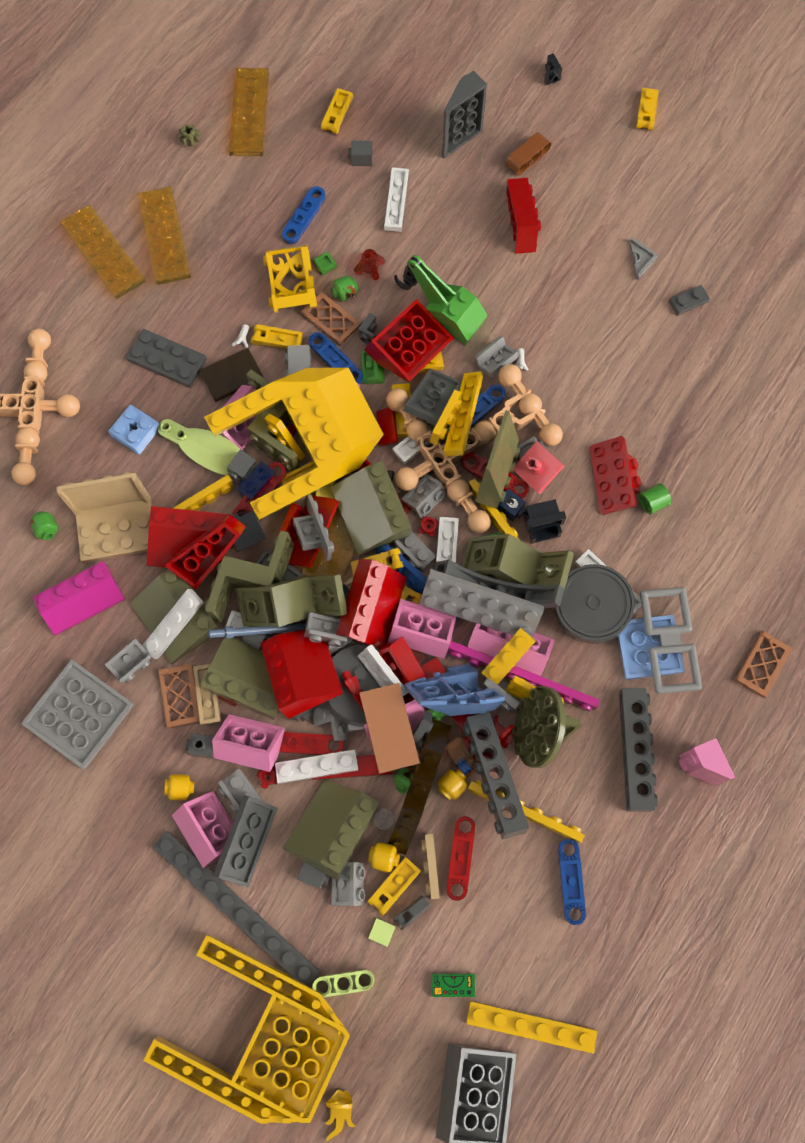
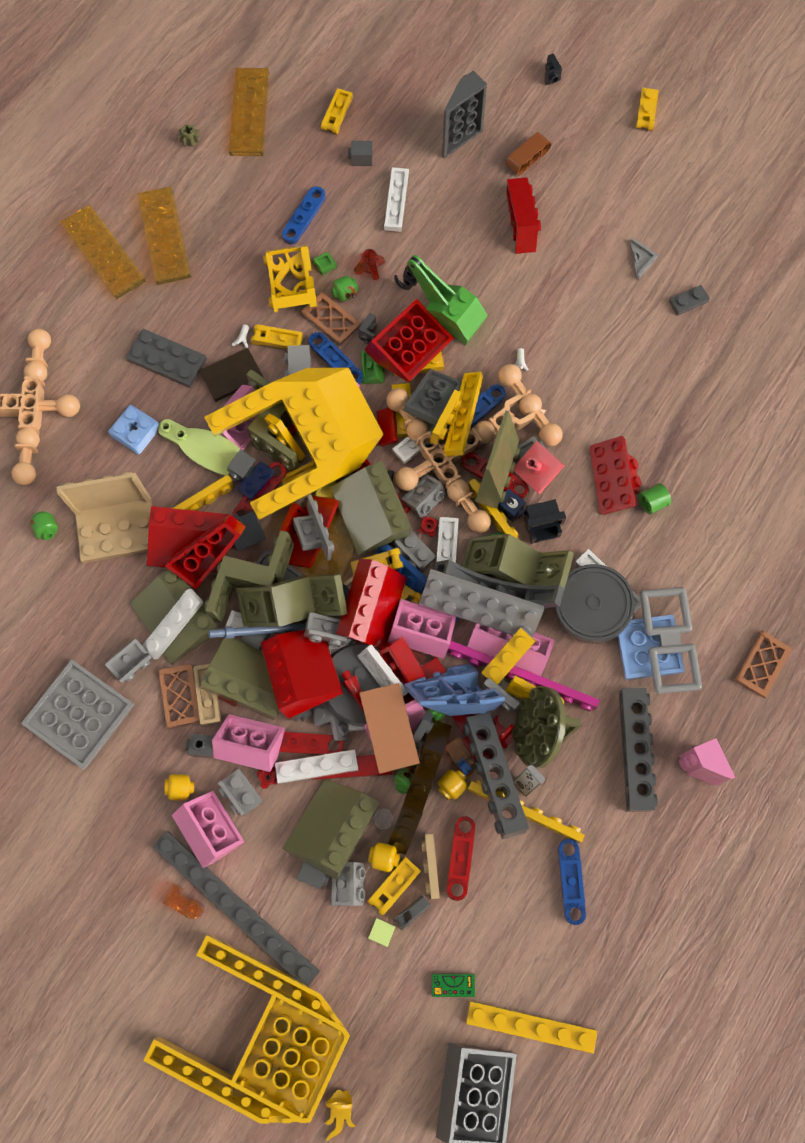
(78, 598): dark pink slope -> none
(189, 908): none -> clear orange leg
(245, 841): dark grey plate -> none
(352, 976): yellowish green beam -> none
(495, 356): light grey bracket -> none
(529, 780): none -> tile

